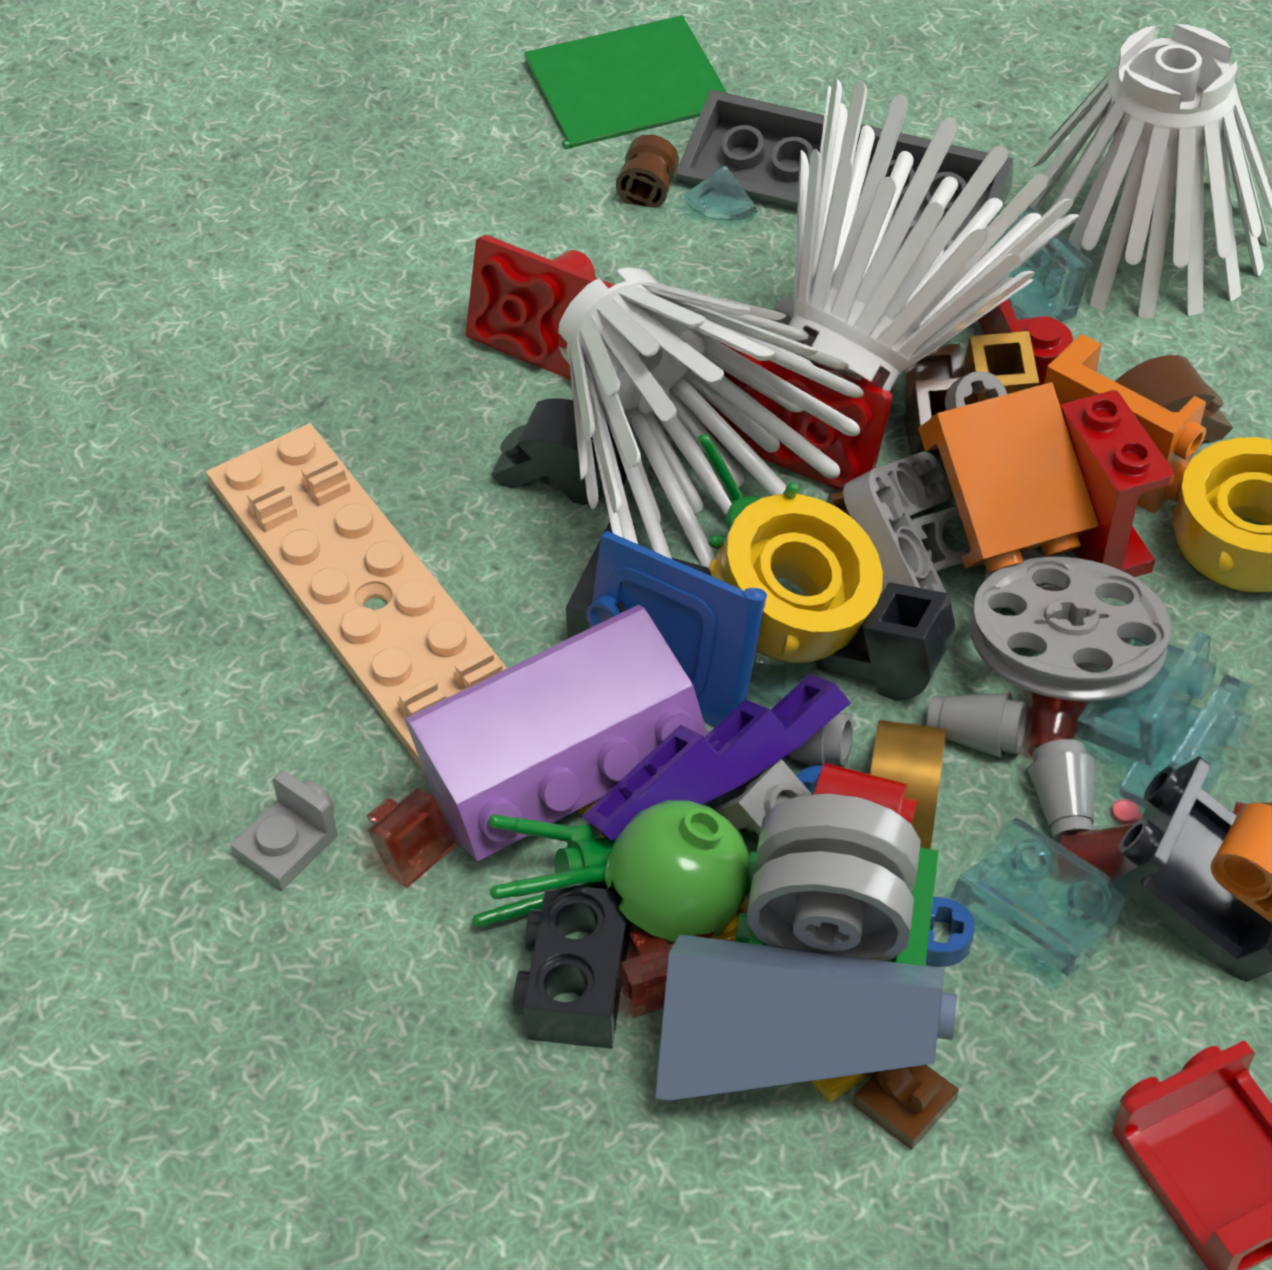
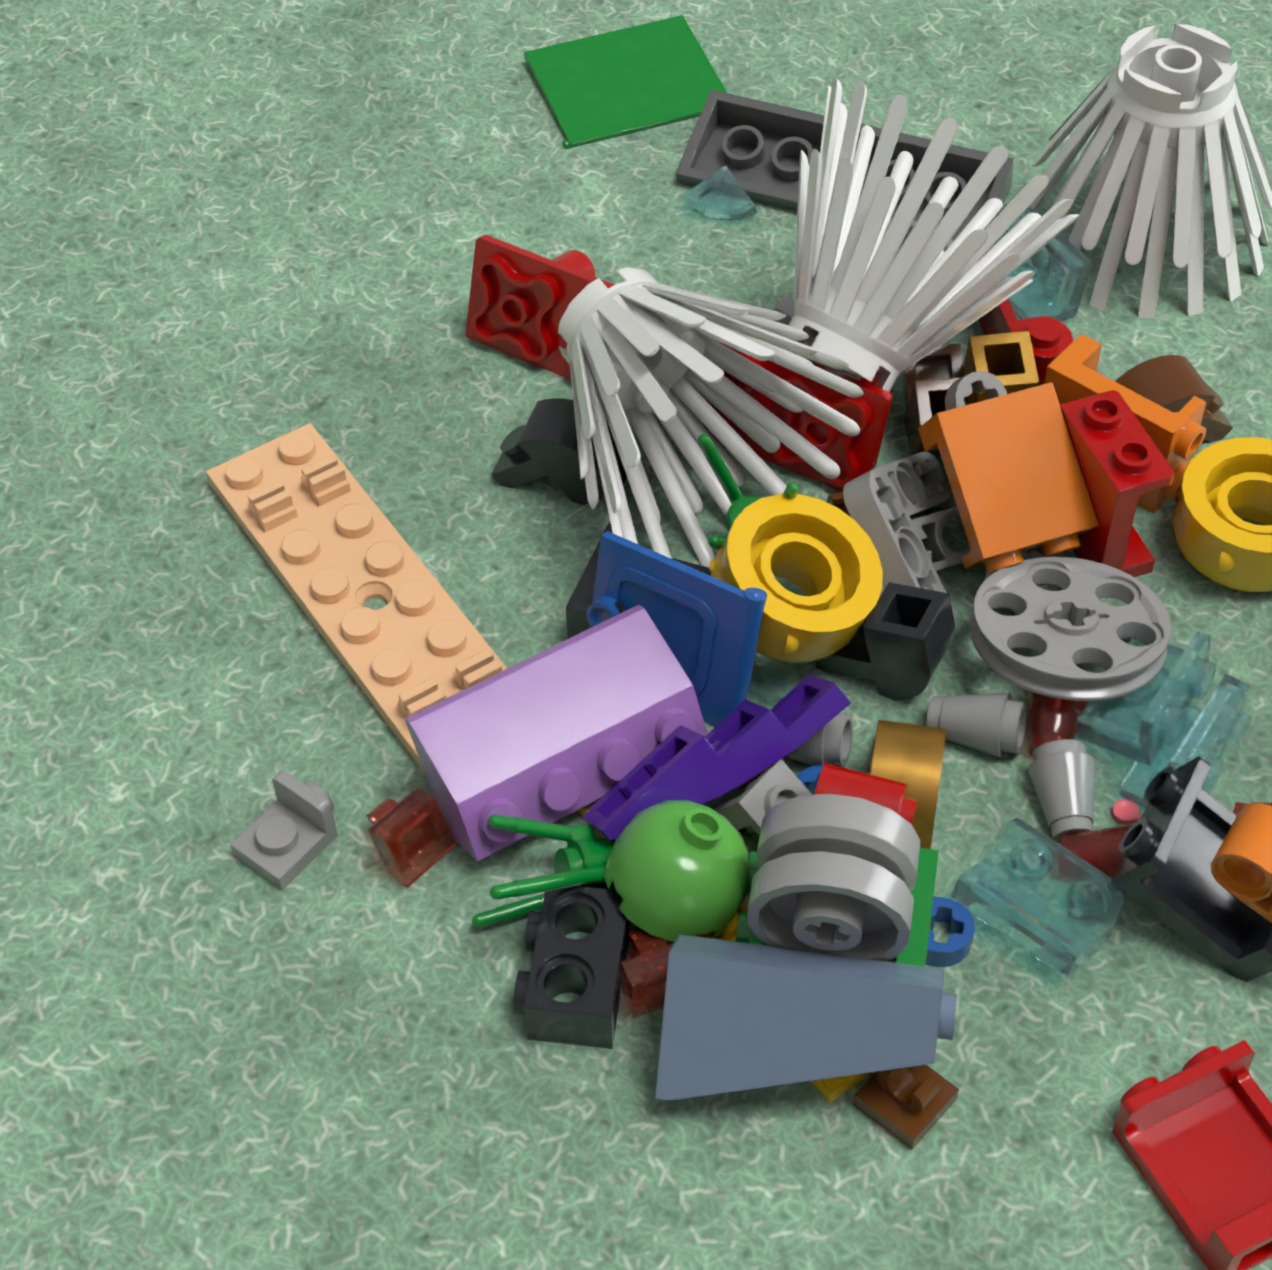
(647, 171): reddish brown wheel -> none

